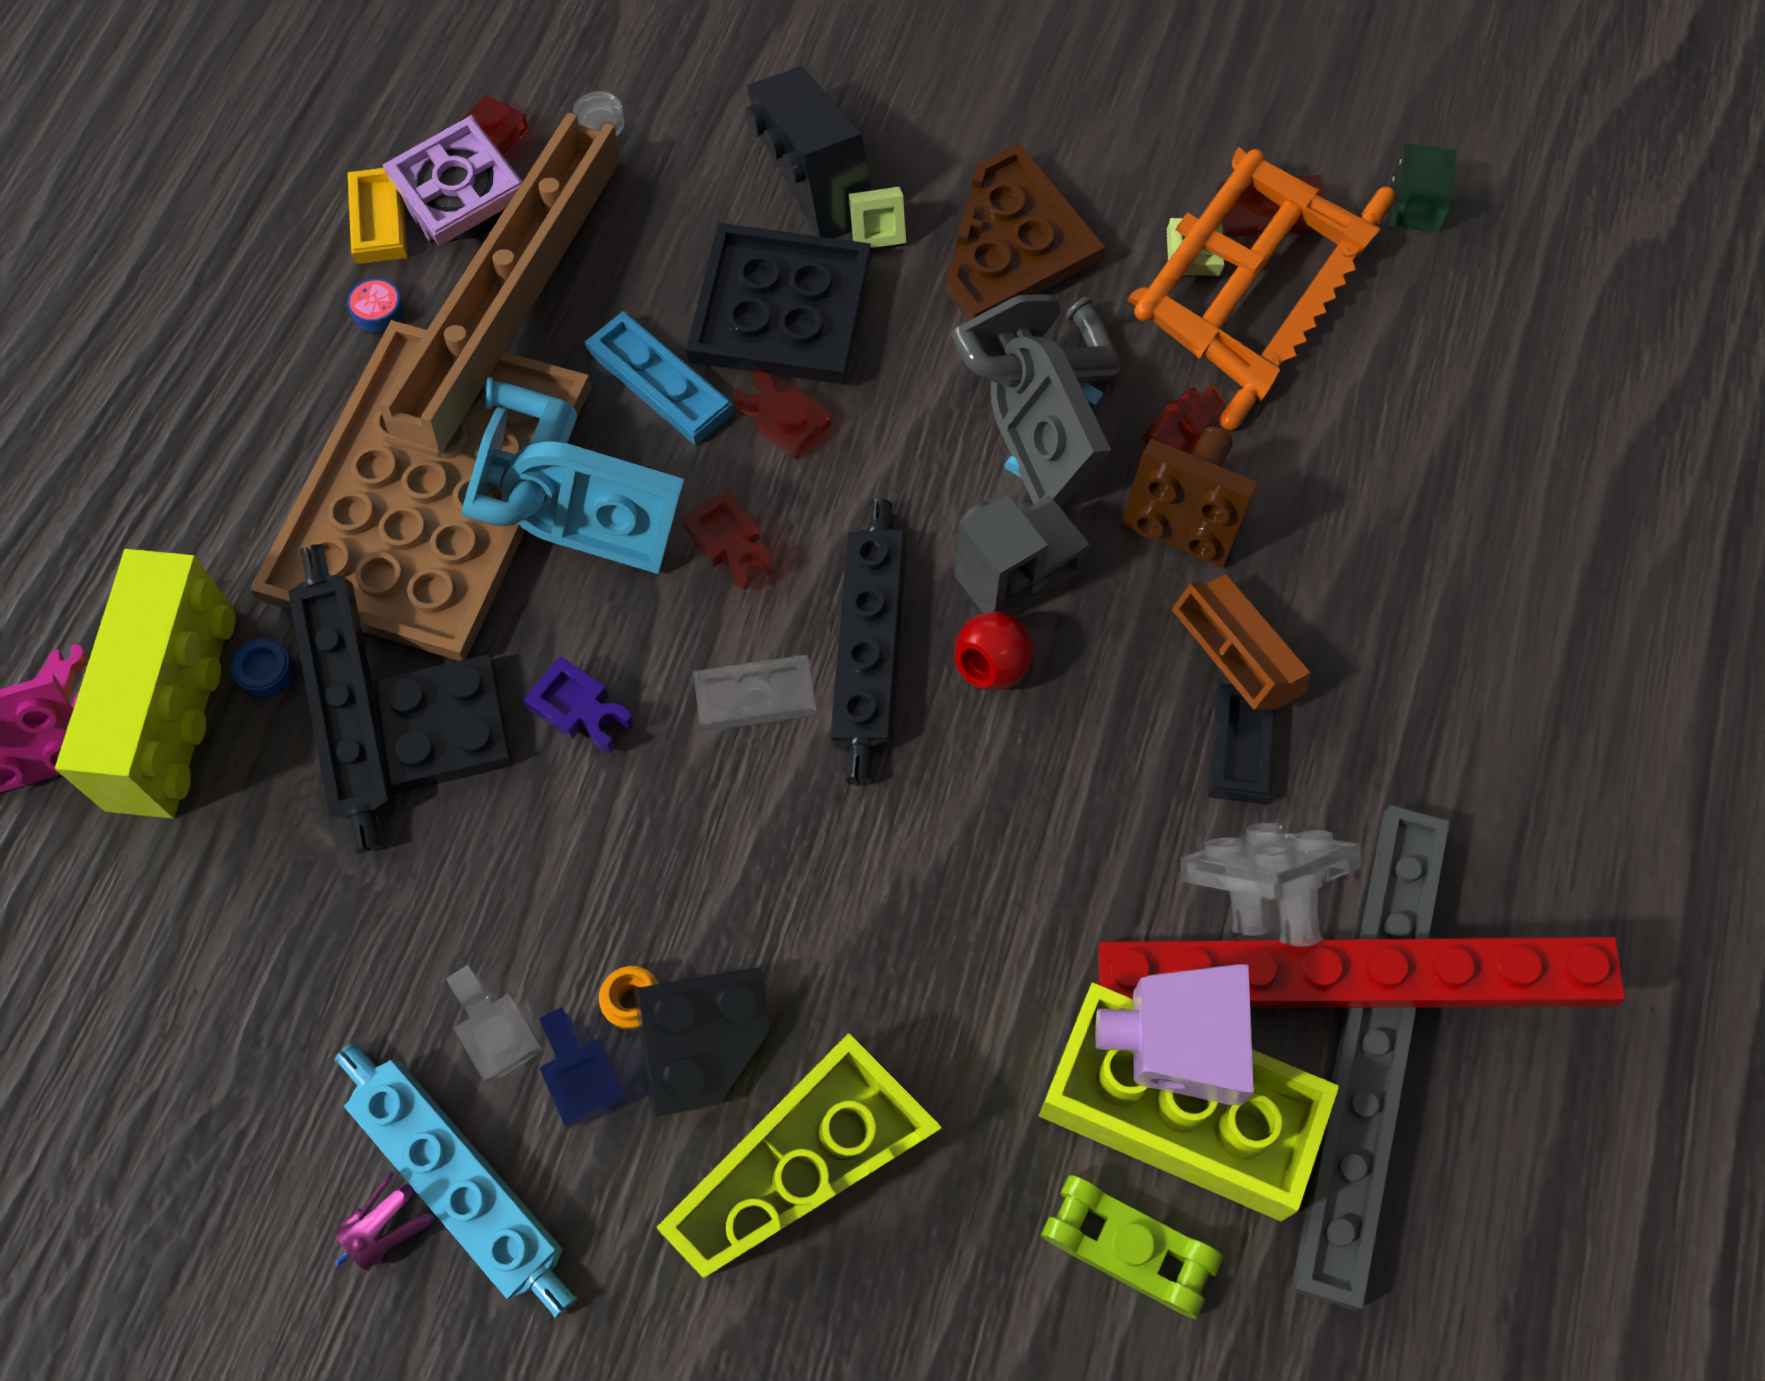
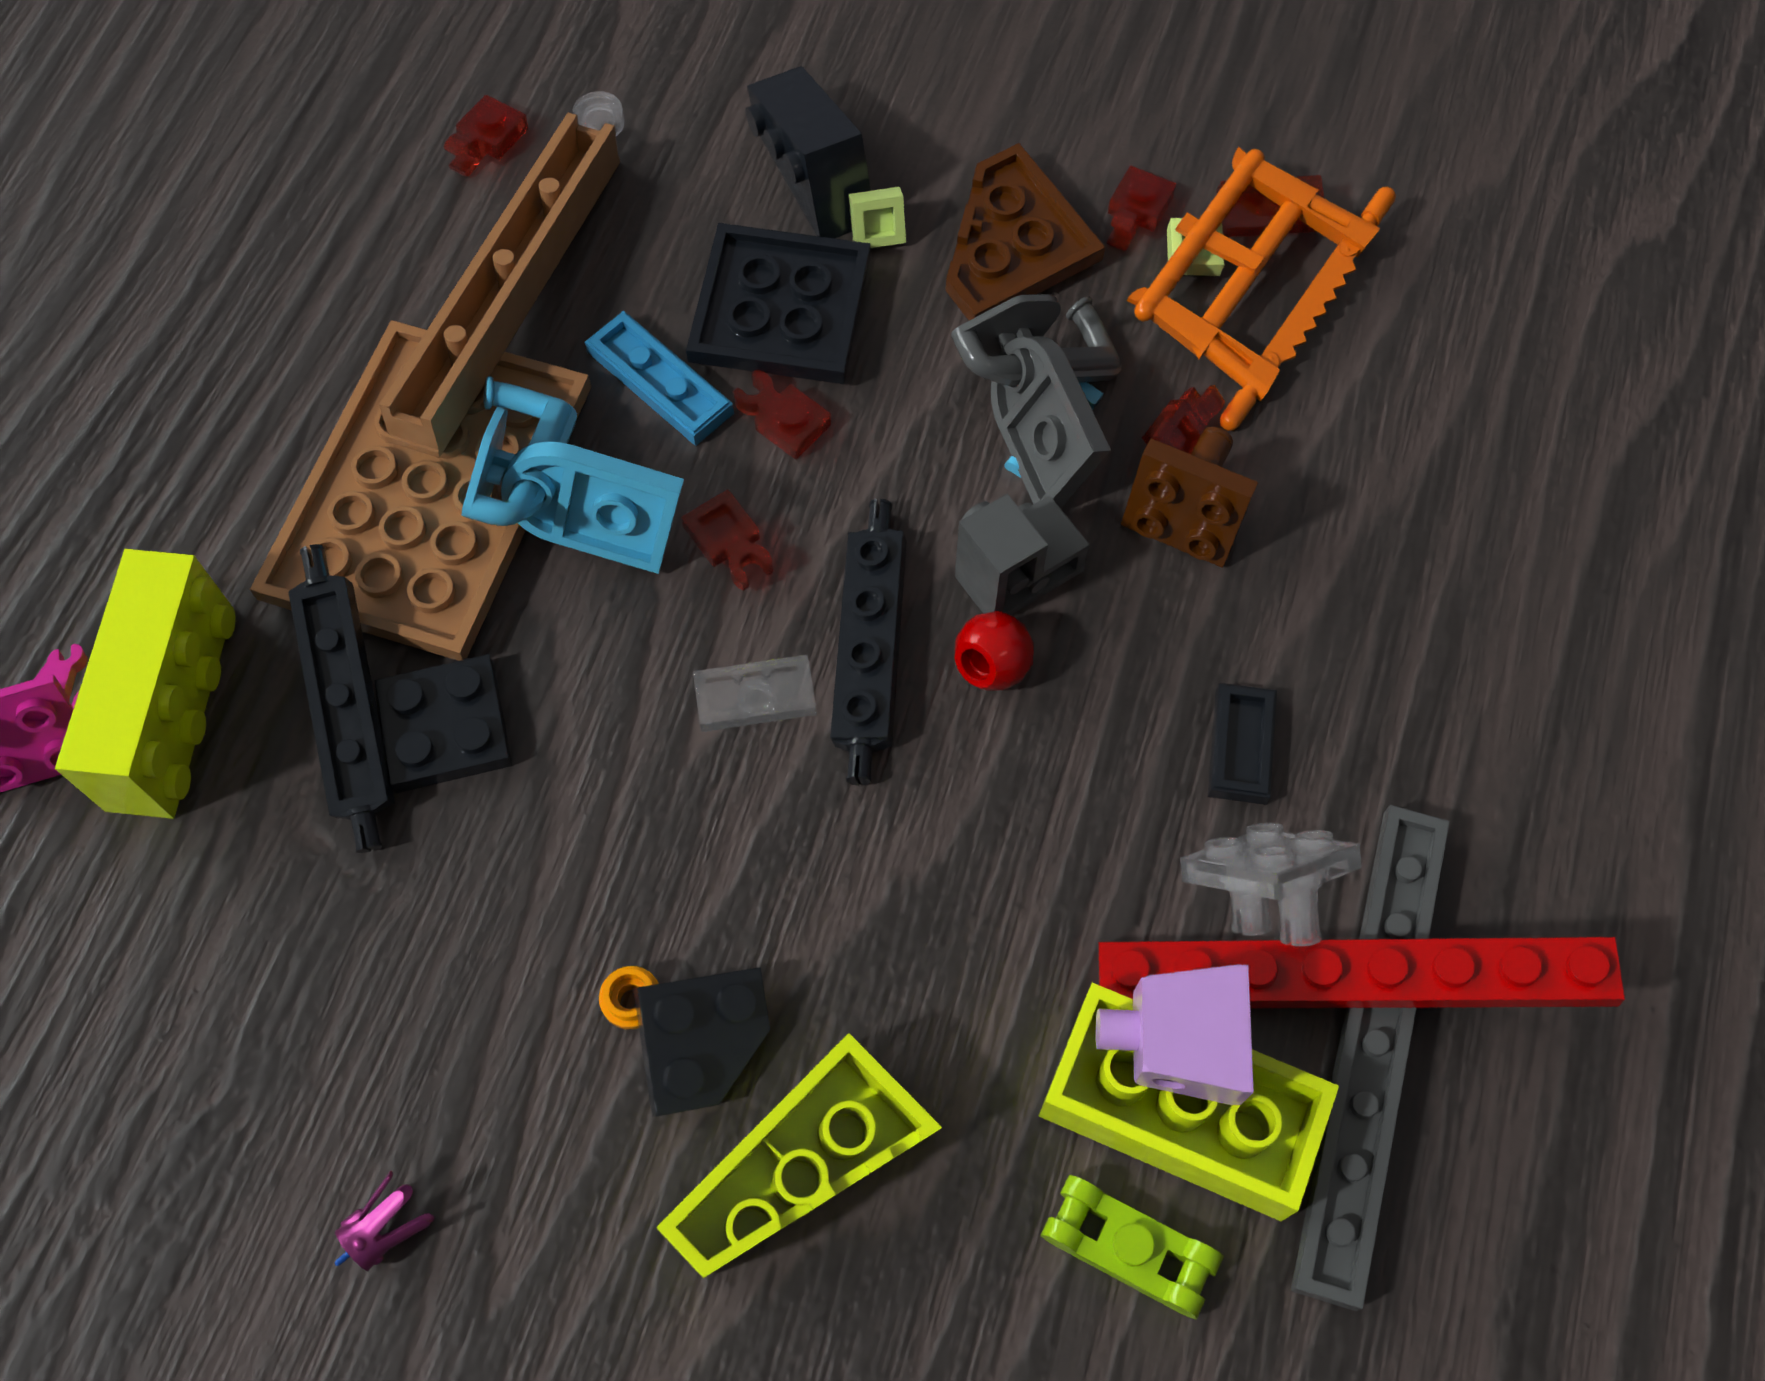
(263, 668): blue tile -> none
(375, 304): tile -> none
(376, 217): yellow tile -> none
(455, 1180): medium azure plate -> none
(459, 182): lavender piece -> none
(495, 1032): clear plate -> none
(574, 700): dark purple plate -> none
(581, 1075): clear blue plate -> none
(1138, 203): none -> clear red plate
(1242, 644): dark orange piece -> none
(1422, 187): clear green brick -> none

